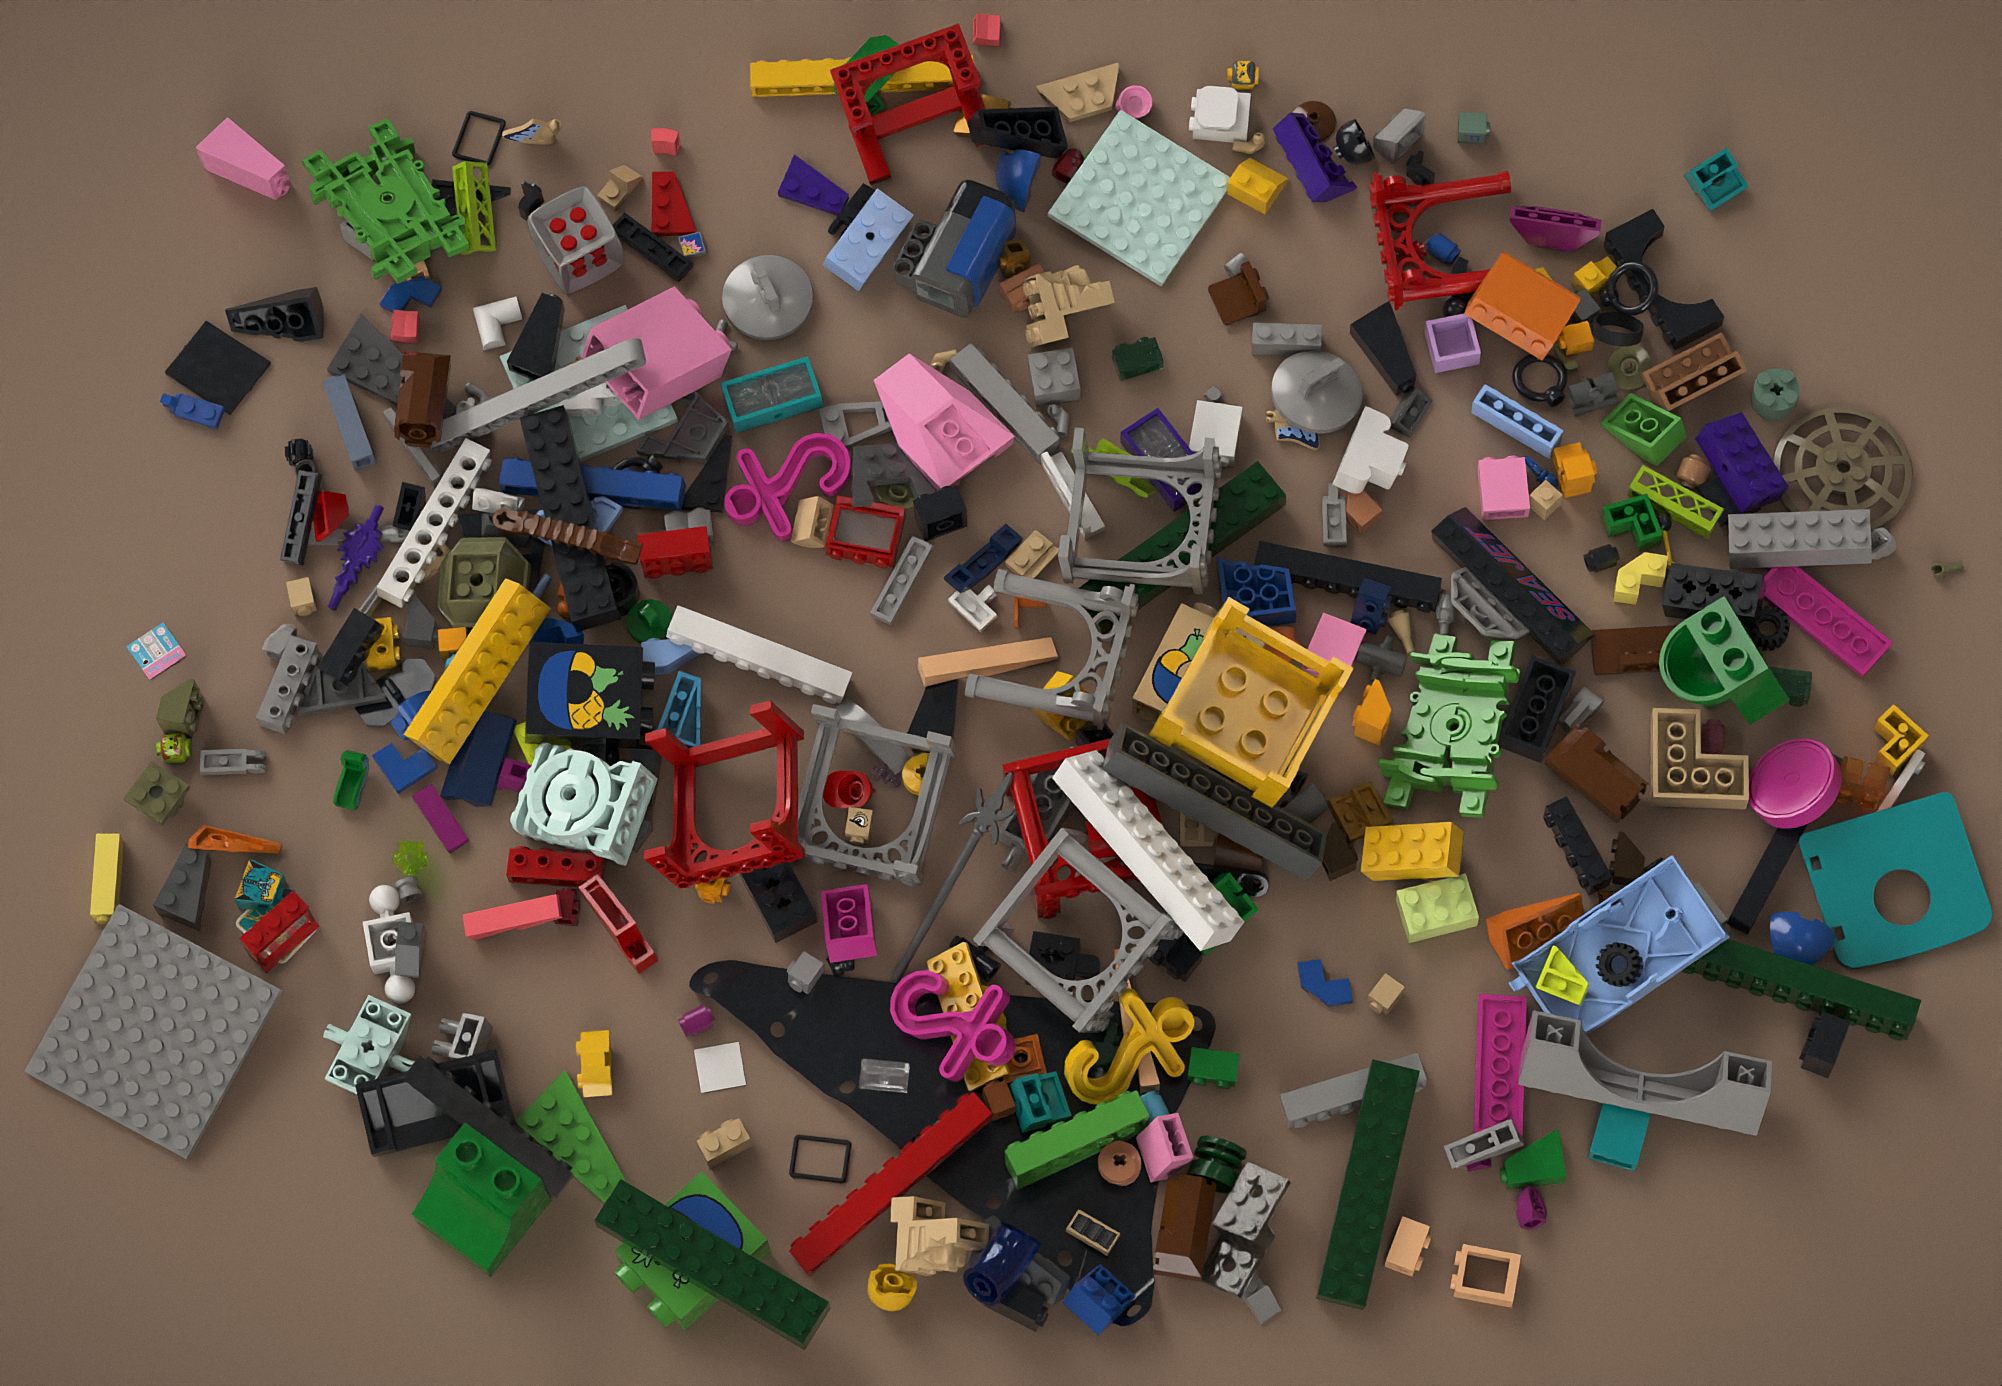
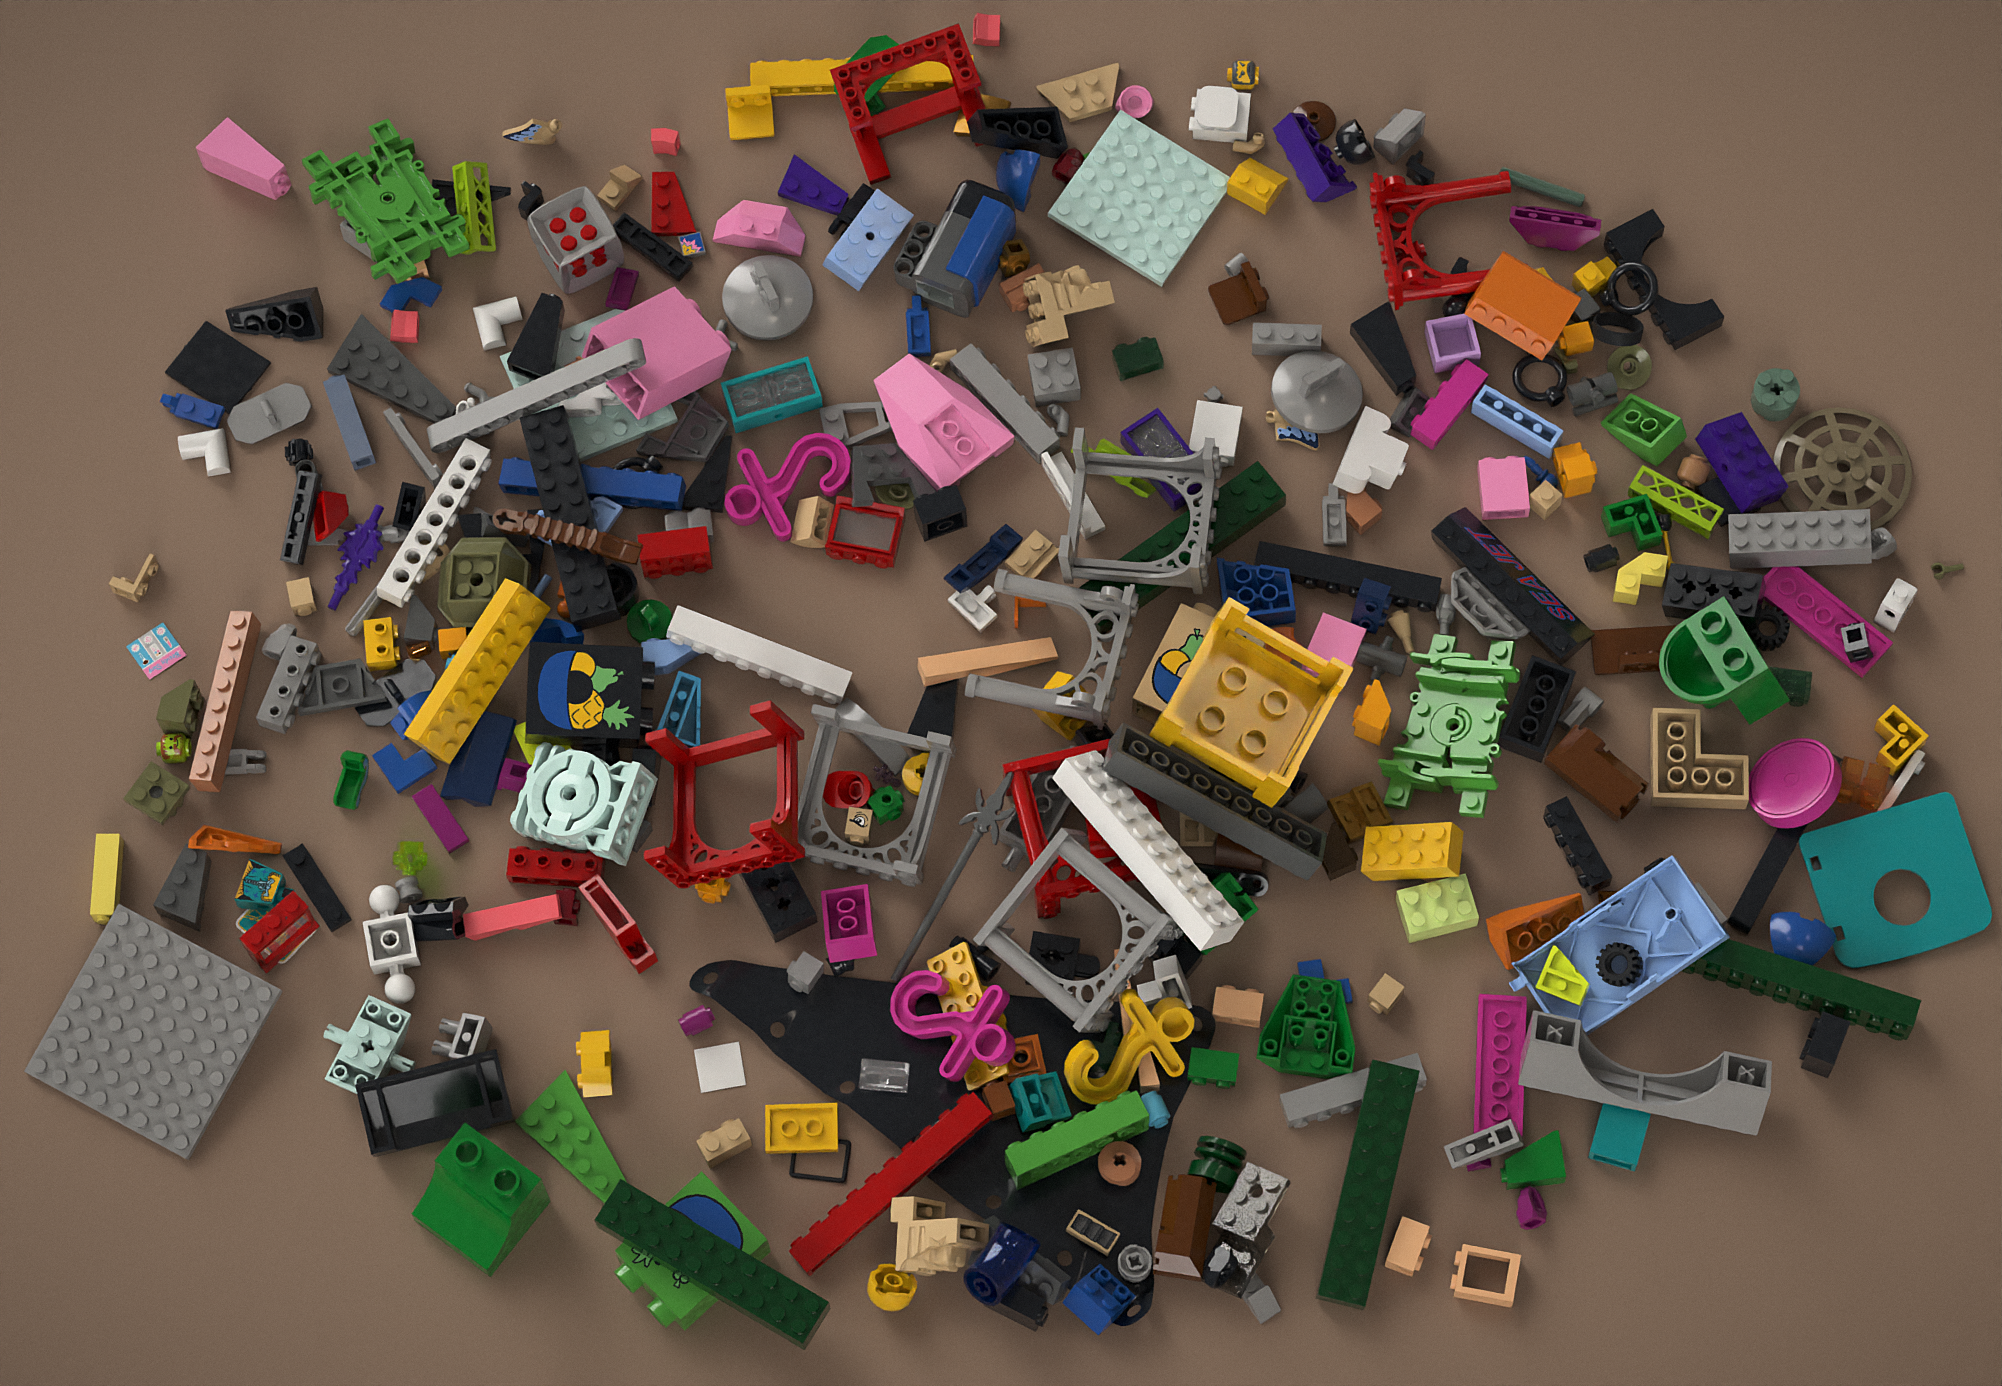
(133, 591): none -> tan bracket
(209, 444): none -> white brick
(225, 701): none -> nougat brick
(269, 413): none -> light grey shield
(317, 887): none -> black plate
(350, 647): black brick -> none
(409, 949): dark grey slope -> none
(418, 650): none -> clear orange slope
(422, 398): reddish brown brick -> none
(438, 919): none -> black piece
(465, 1108): black brick -> none
(484, 116): black piece -> none
(490, 501): white bracket -> none
(622, 288): none -> magenta tile
(750, 112): none -> yellow bracket
(760, 228): none -> bright pink wedge
(801, 1128): none -> yellow plate
(886, 804): none -> green brick
(901, 580): light grey plate -> none
(918, 329): none -> blue hinge
(1134, 1263): none -> light grey wheel
(1164, 1147): bright pink brick -> none
(1168, 983): none -> white brick
(1219, 1267): none -> black rock
(1238, 1006): none -> light nougat brick
(1309, 1030): none -> green wedge
(1443, 248): blue brick -> none
(1448, 404): none -> dark pink brick
(1473, 128): sand green brick -> none
(1545, 188): none -> sand green axle
(1628, 861): dark brown slope -> none
(1692, 372): medium nougat brick -> none
(1711, 170): teal brick -> none
(1713, 737): clear pink brick -> none
(1856, 642): none -> brick
(1898, 602): none -> white torso

